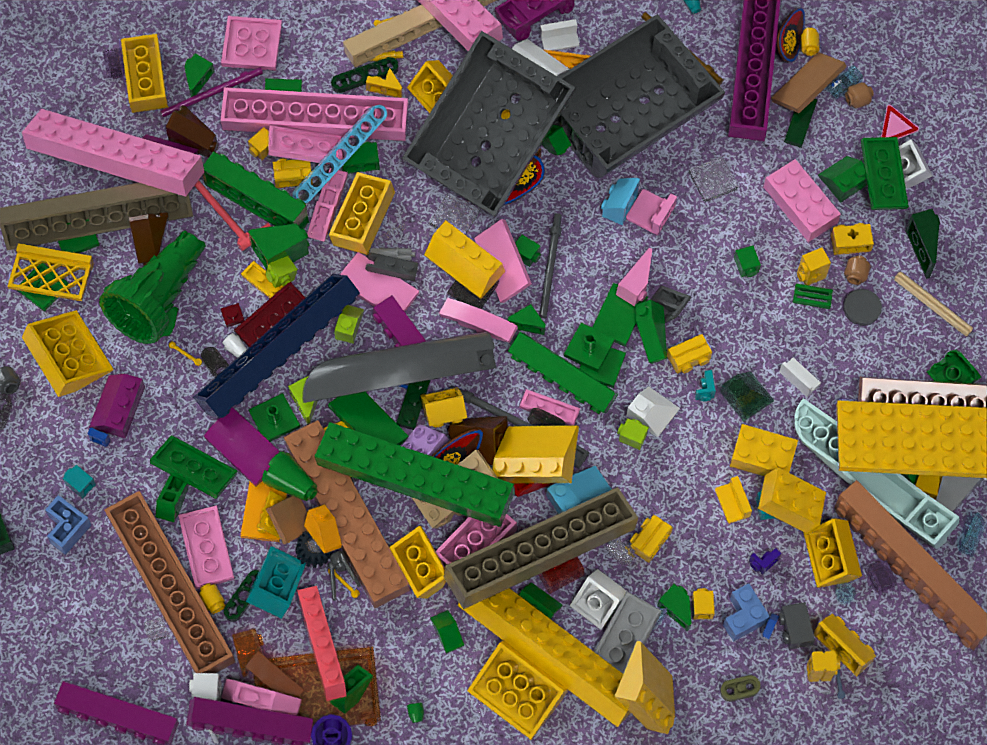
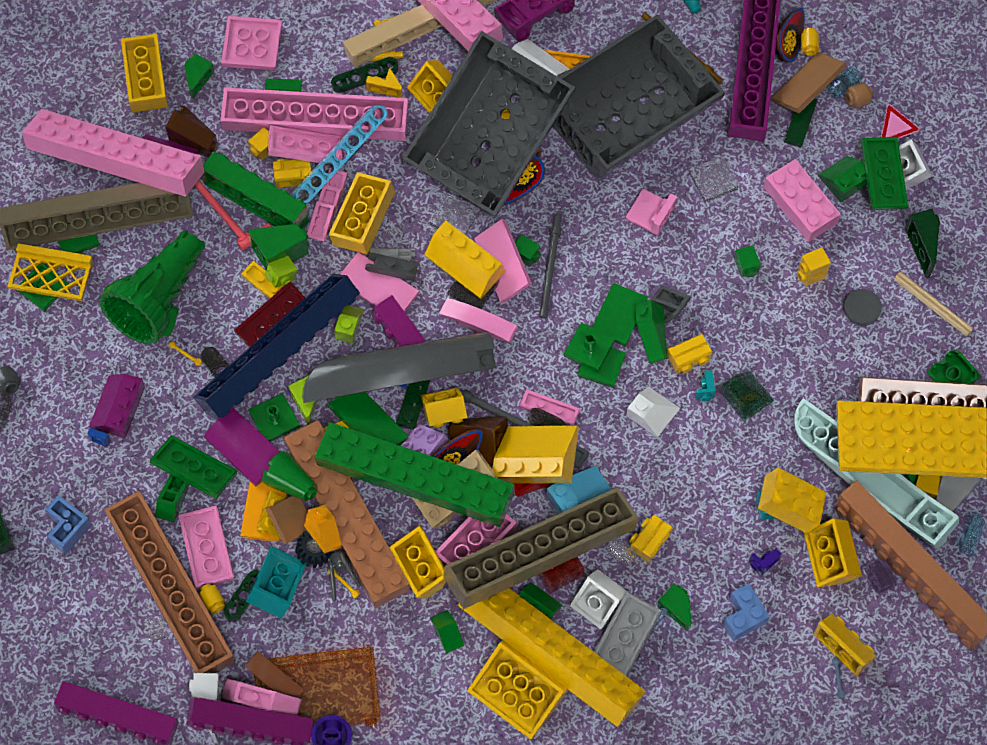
(66, 352): yellow slope -> none
(78, 481): teal brick -> none
(114, 63): clear purple brick -> none
(148, 235): reddish brown slope -> none
(232, 315): dark red plate -> none
(234, 345): white cone -> none
(243, 78): magenta bar -> none
(246, 645): clear orange slope -> none
(321, 643): coral brick -> none
(356, 684): green slope -> none
(364, 159): green slope -> none
(415, 712): green hose -> none
(528, 320): green slope -> none
(556, 141): green slope -> none
(559, 35): white panel -> none
(563, 373): green brick -> none
(621, 199): medium azure slope -> none
(633, 433): lime brick -> none
(634, 284): bright pink slope -> none
(648, 690): yellow slope -> none
(703, 604): yellow brick -> none
(733, 501): yellow panel -> none
(738, 685): olive plate -> none
(762, 451): yellow brick -> none
(770, 626): blue tile -> none
(796, 625): dark grey brick -> none
(799, 377): white panel -> none
(822, 666): yellow brick -> none
(827, 305): green tile -> none
(845, 593): clear light blue tile -> none
(852, 239): yellow brick -> none
(857, 270): medium nougat head -> none

